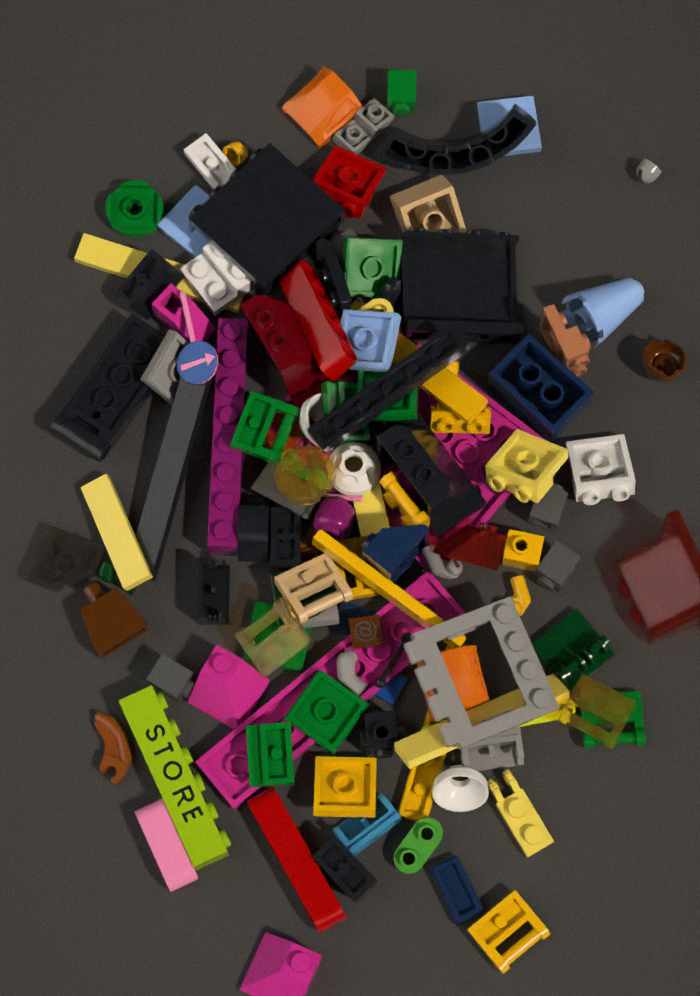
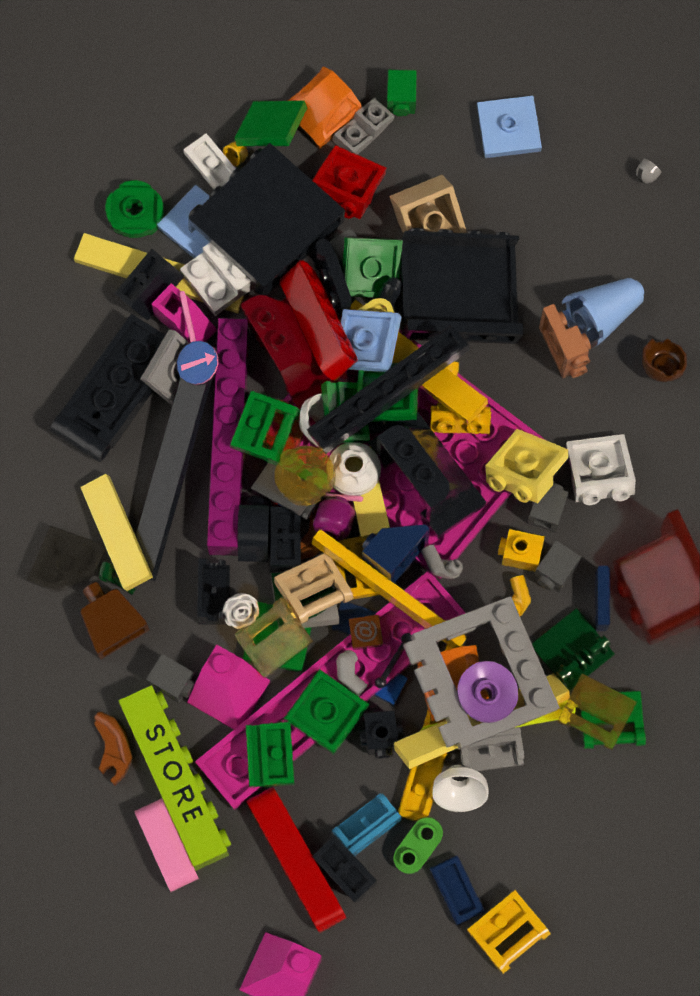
(241, 618): none -> white plate
(270, 123): none -> green tile
(345, 786): yellow plate -> none
(398, 498): yellow plate -> none
(458, 155): black brick -> none
(474, 546): clear red slope -> none
(500, 685): none -> medium lavender dish
(520, 816): light yellow hinge -> none
(540, 388): dark blue brick -> none
(602, 598): none -> dark blue tile

